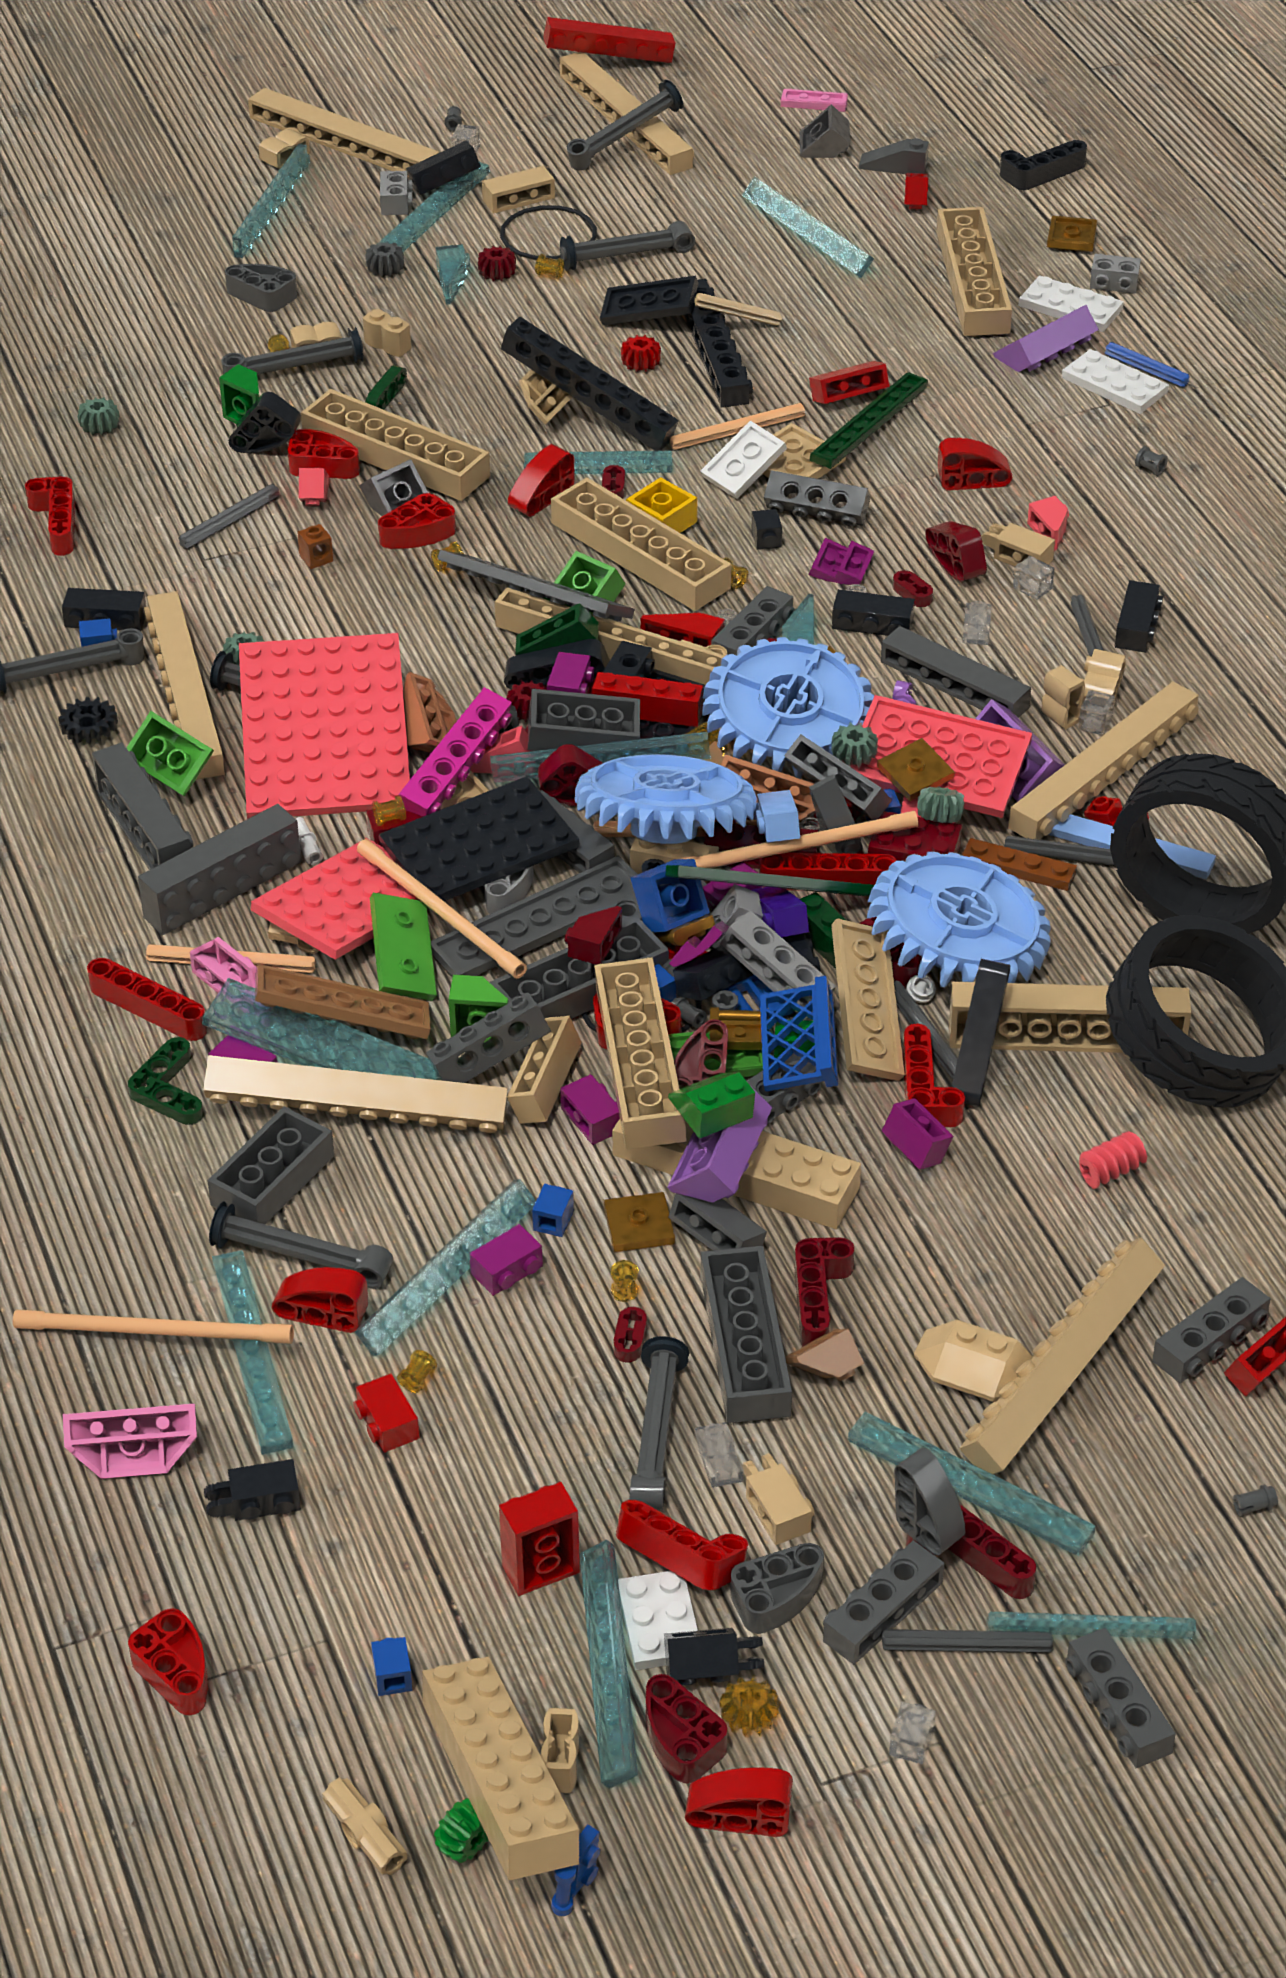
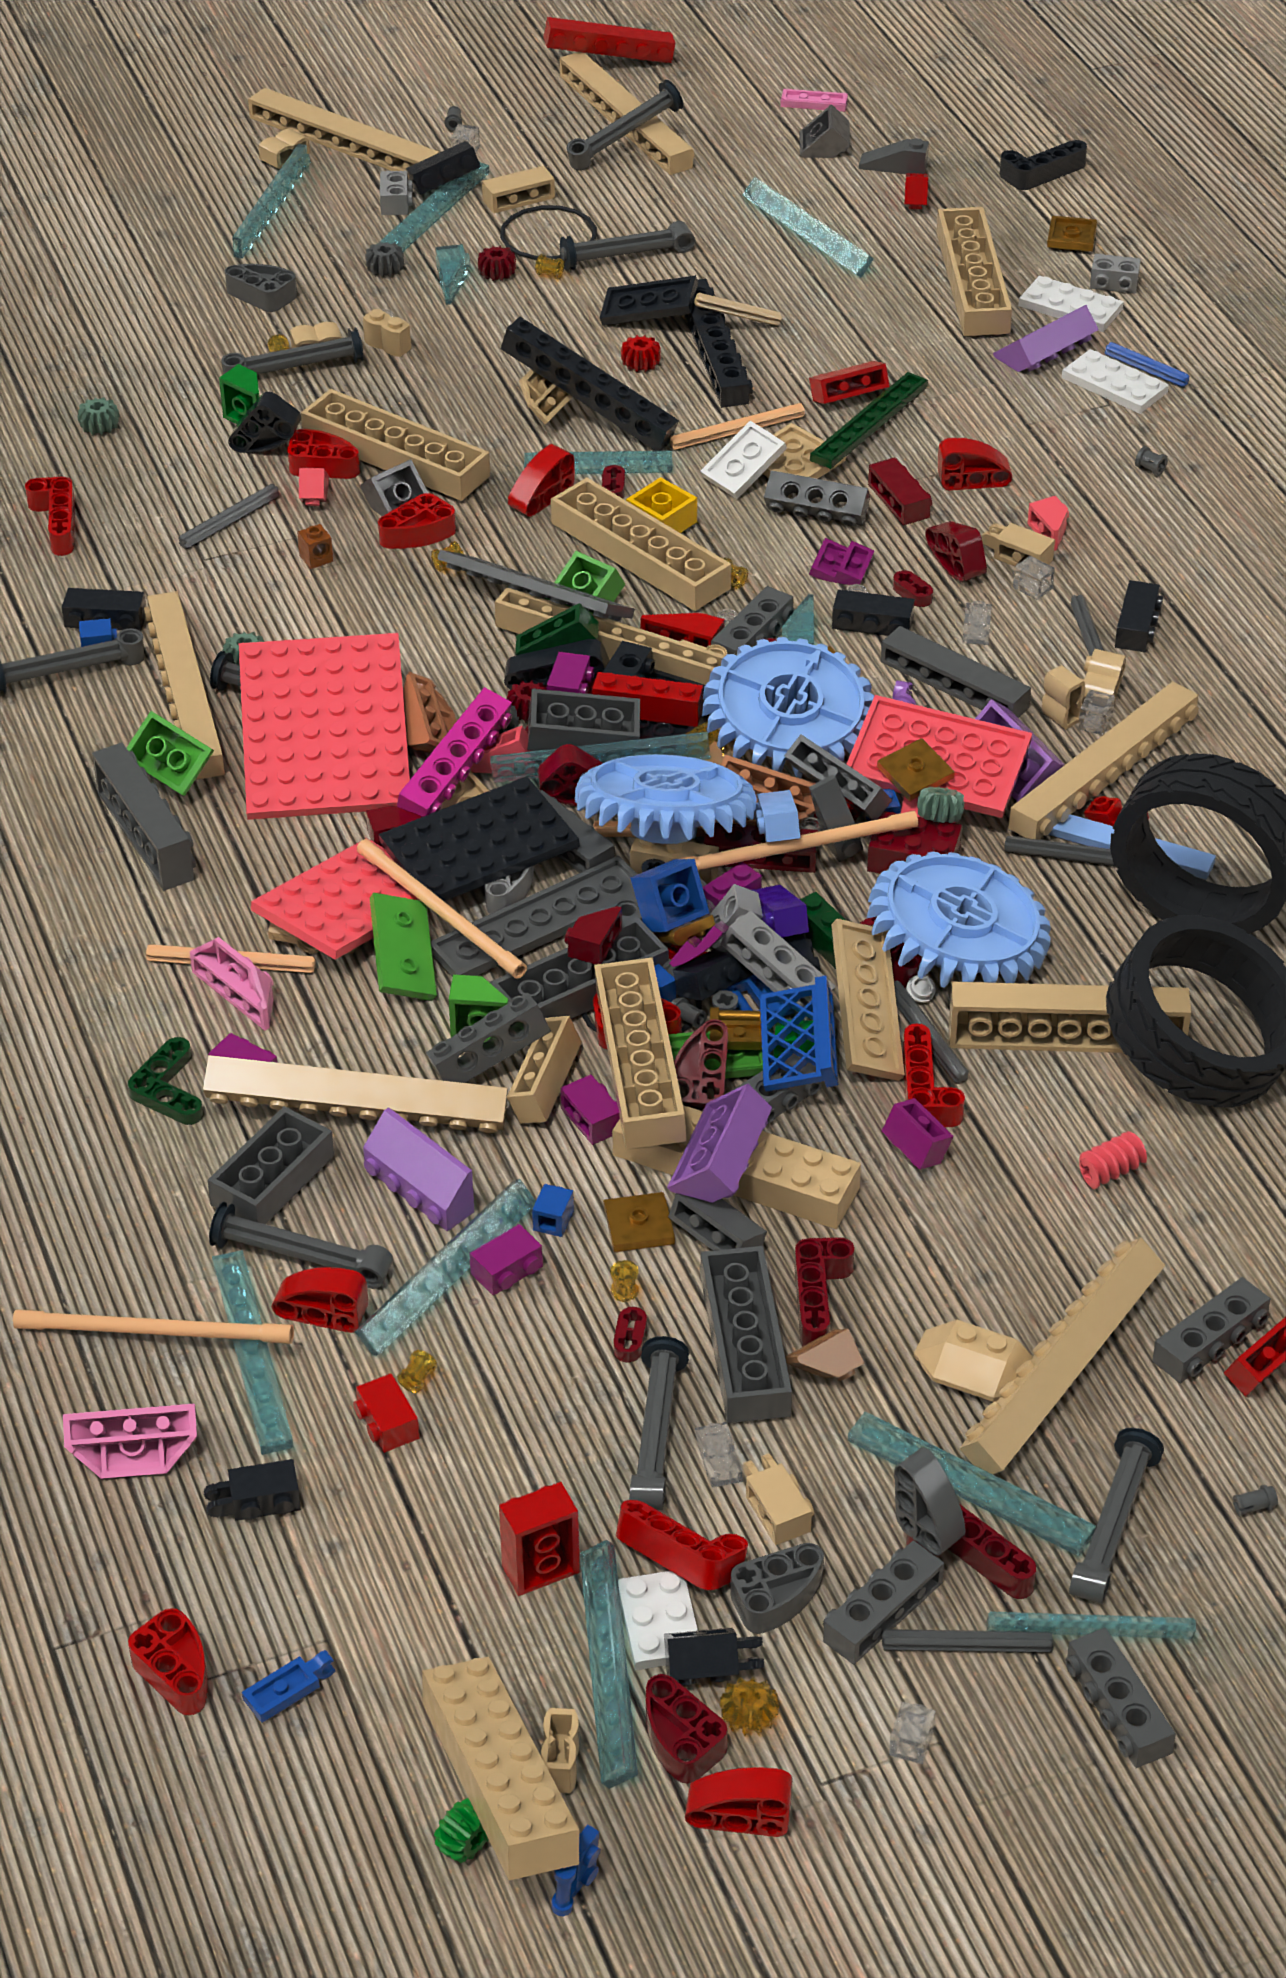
(88, 720): black gear -> none
(147, 999): red beam -> none
(219, 869): dark grey brick -> none
(287, 1685): none -> blue plate
(308, 843): white axle -> none
(308, 1037): clear light blue plate -> none
(342, 1002): medium nougat plate -> none
(364, 1826): tan piece -> none
(387, 387): dark green beam -> none
(389, 810): clear yellow bush -> none
(391, 1666): blue brick -> none
(419, 1170): none -> medium lavender slope
(715, 1103): green slope -> none
(766, 529): black brick -> none
(768, 880): dark green tile -> none
(828, 866): red beam -> none
(854, 744): sand green gear -> none
(899, 491): none -> dark red brick
(980, 1029): black beam -> none
(1023, 864): dark orange plate -> none
(1137, 1451): none -> dark grey piece

